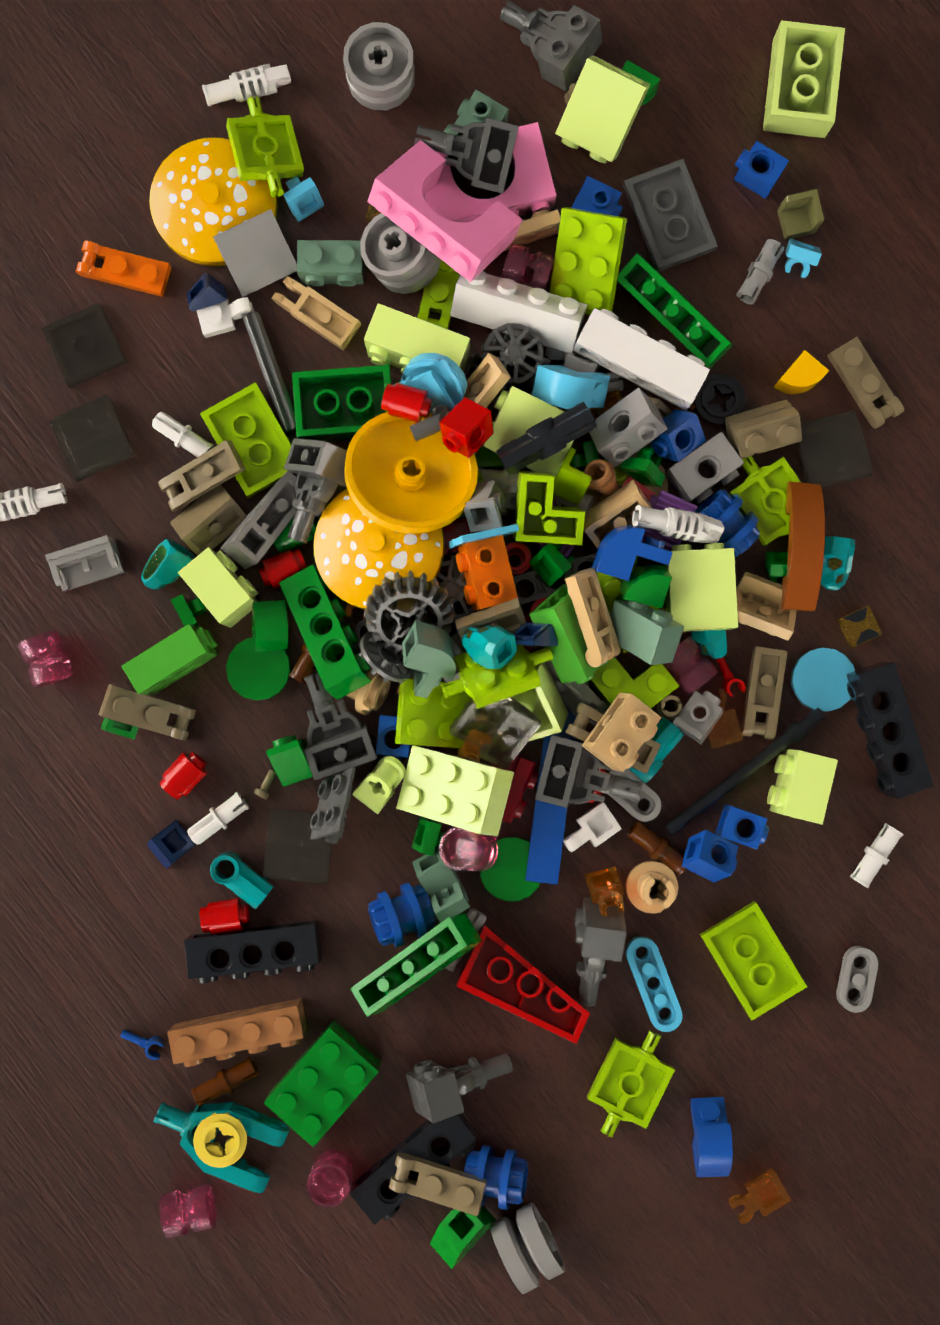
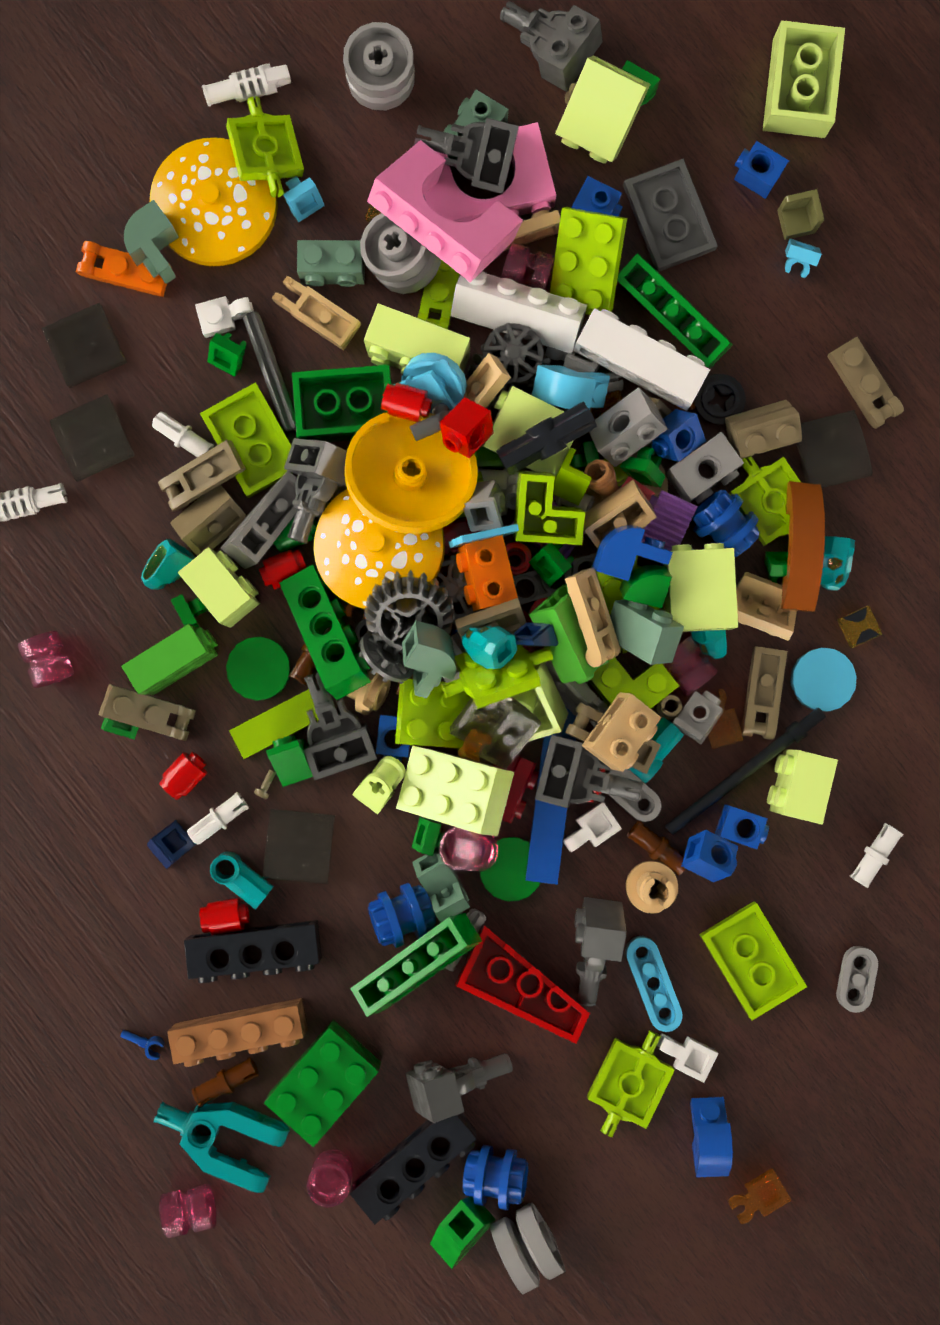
(85, 563): light grey hinge -> none
(146, 235): none -> sand green brick
(206, 292): dark blue slope -> none
(213, 1153): light yellow gear -> none
(226, 353): none -> green tile
(256, 253): light grey tile -> none
(269, 625): green brick -> none
(273, 724): none -> lime tile
(334, 797): dark grey hinge -> none
(438, 1184): dark tan plate -> none
(605, 889): clear orange plate -> none
(679, 524): white hinge -> none
(691, 1056): none -> white plate
(729, 678): red hand -> none
(760, 271): light grey pin -> none
(801, 375): yellow brick -> none
(912, 773): black brick -> none

